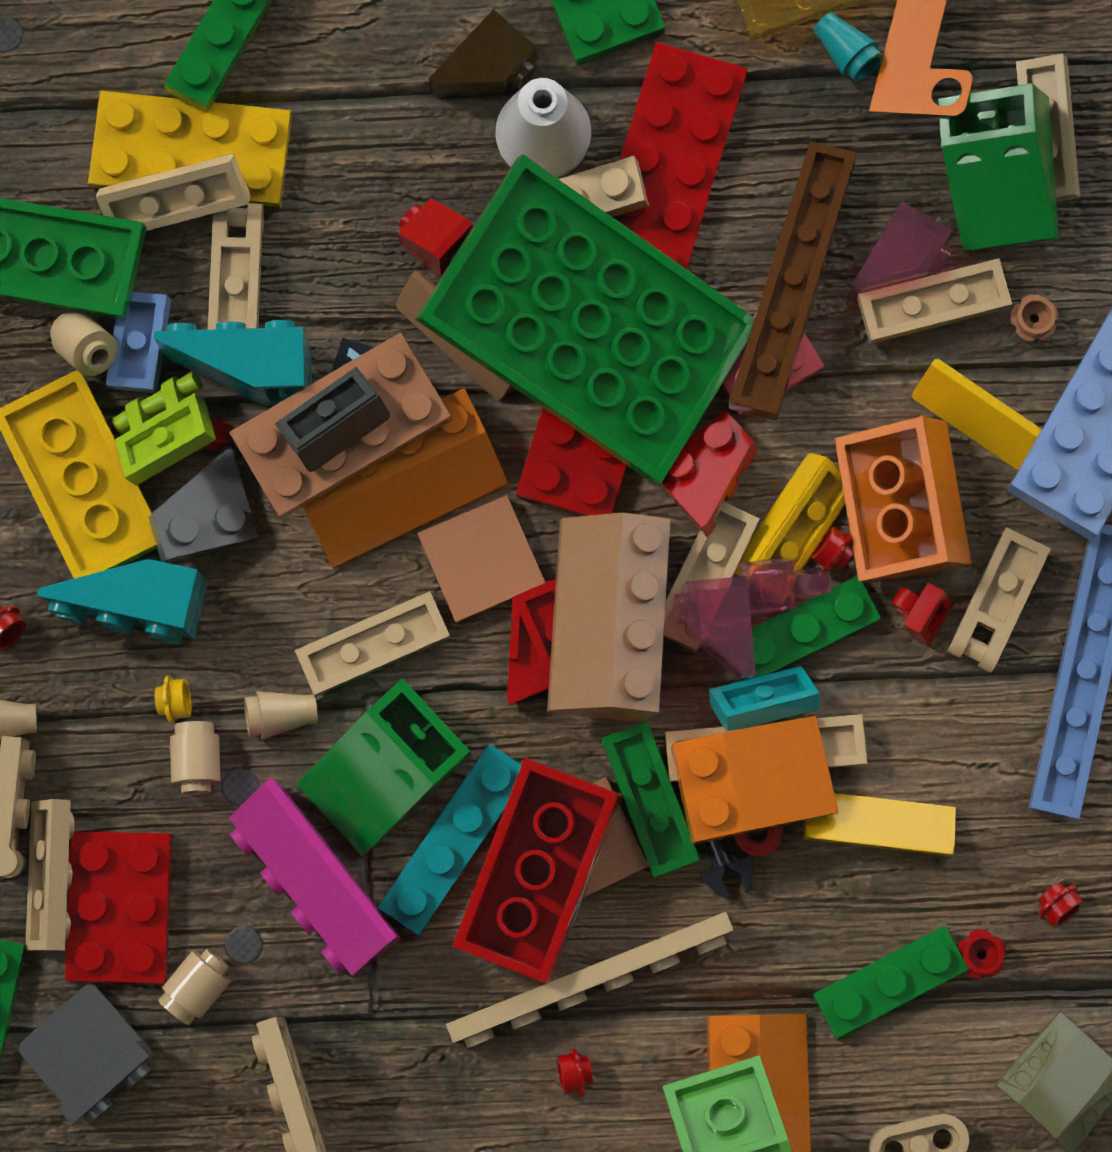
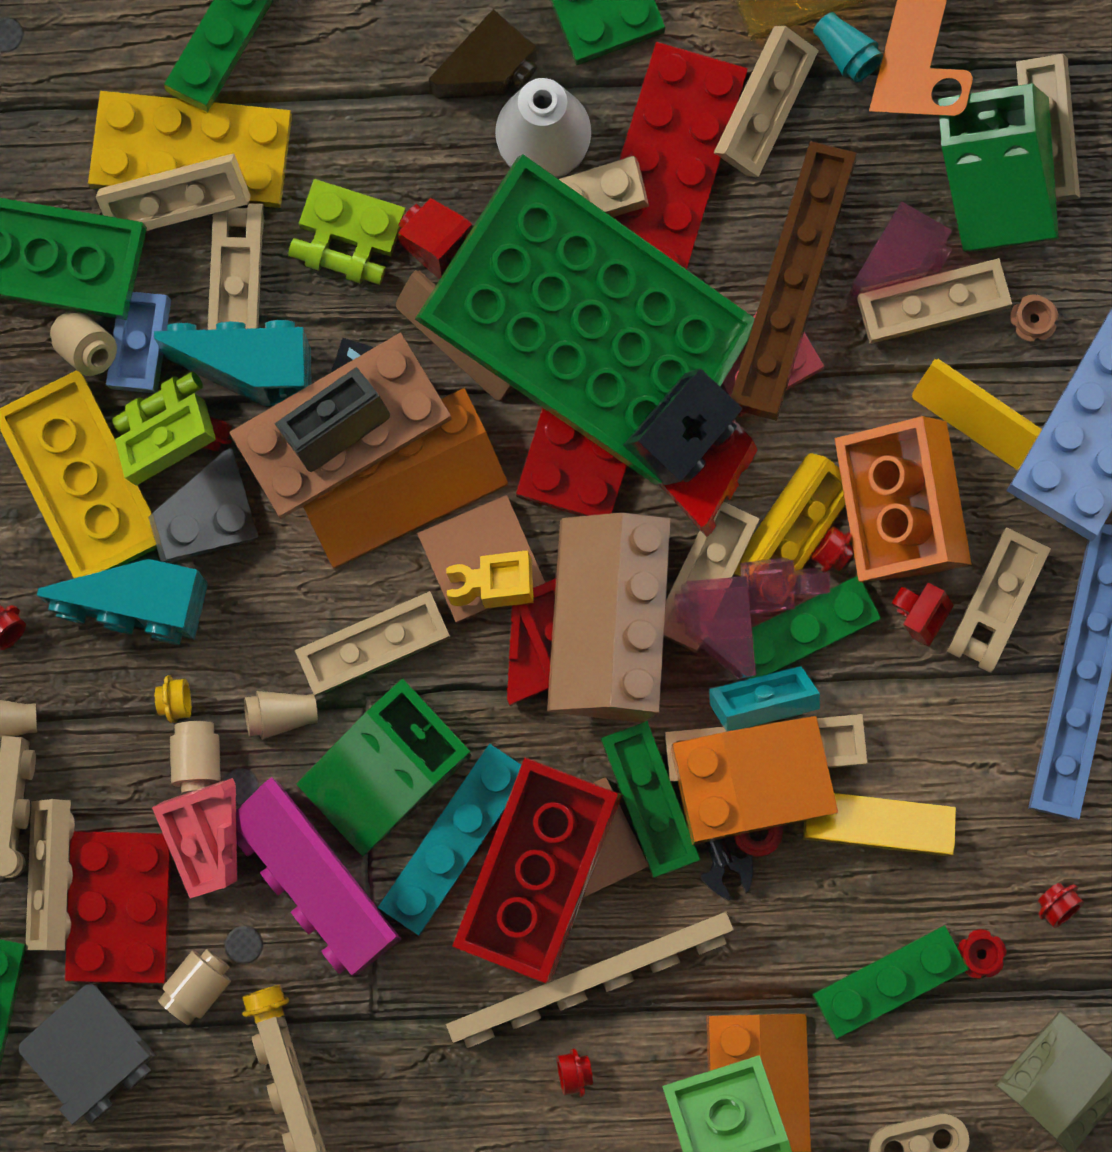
(202, 836): none -> coral wing
(265, 1003): none -> yellow plate
(351, 219): none -> lime plate
(500, 581): none -> yellow plate
(659, 437): none -> black brick
(766, 101): none -> tan plate

